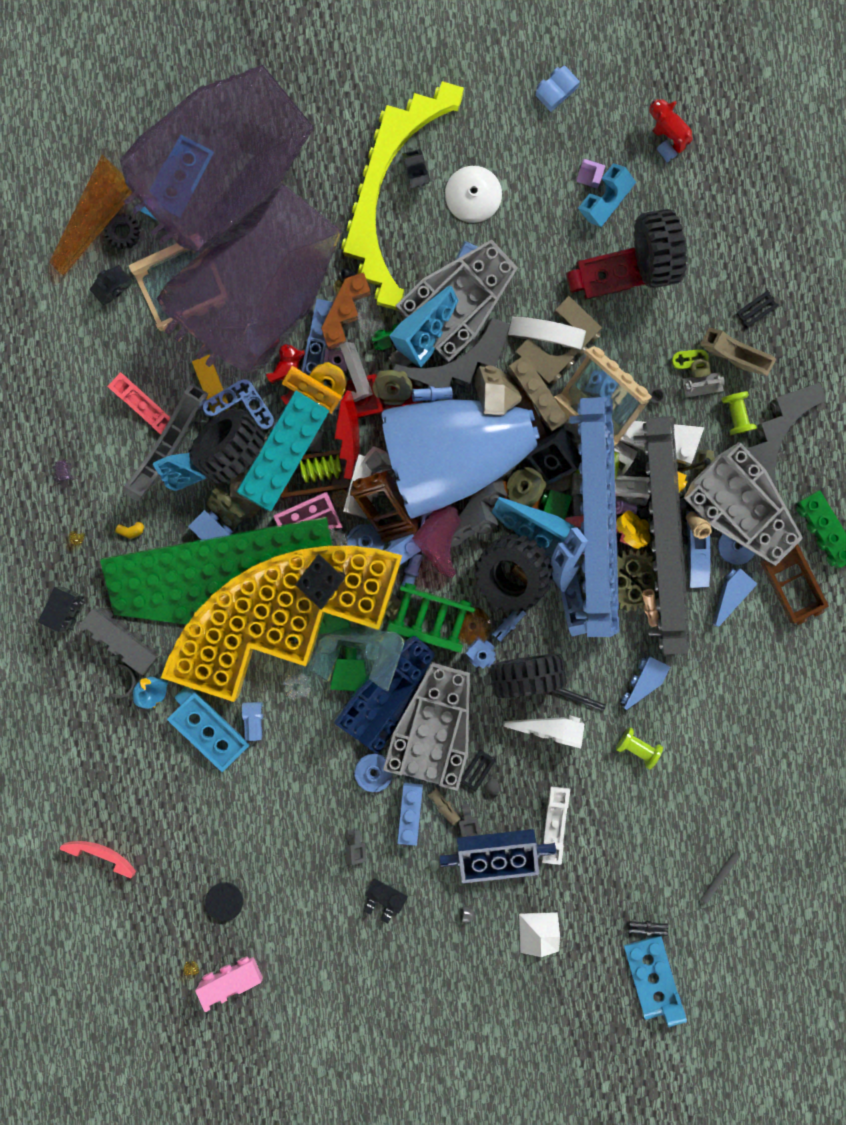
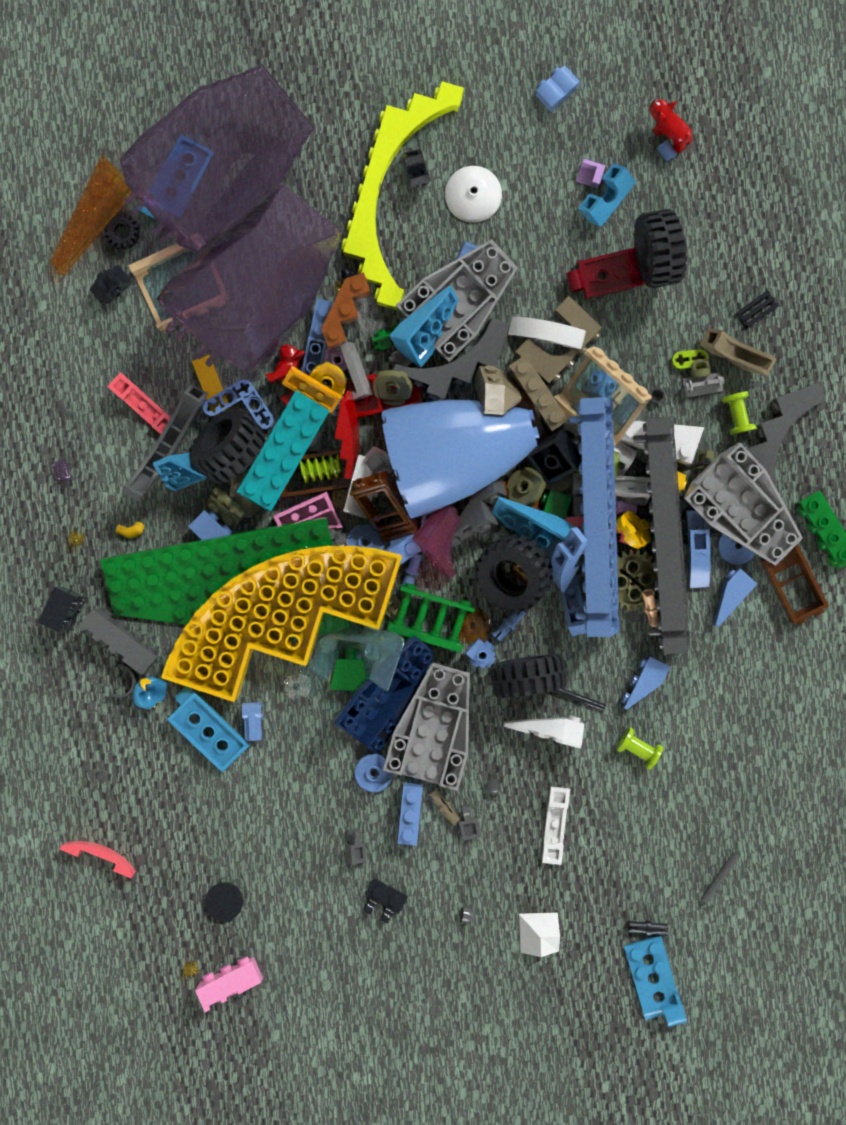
(320, 581): black hinge -> none
(431, 394): medium blue pin -> none
(469, 783): black tile -> none
(498, 856): dark blue brick -> none
(698, 525): tan cone -> none

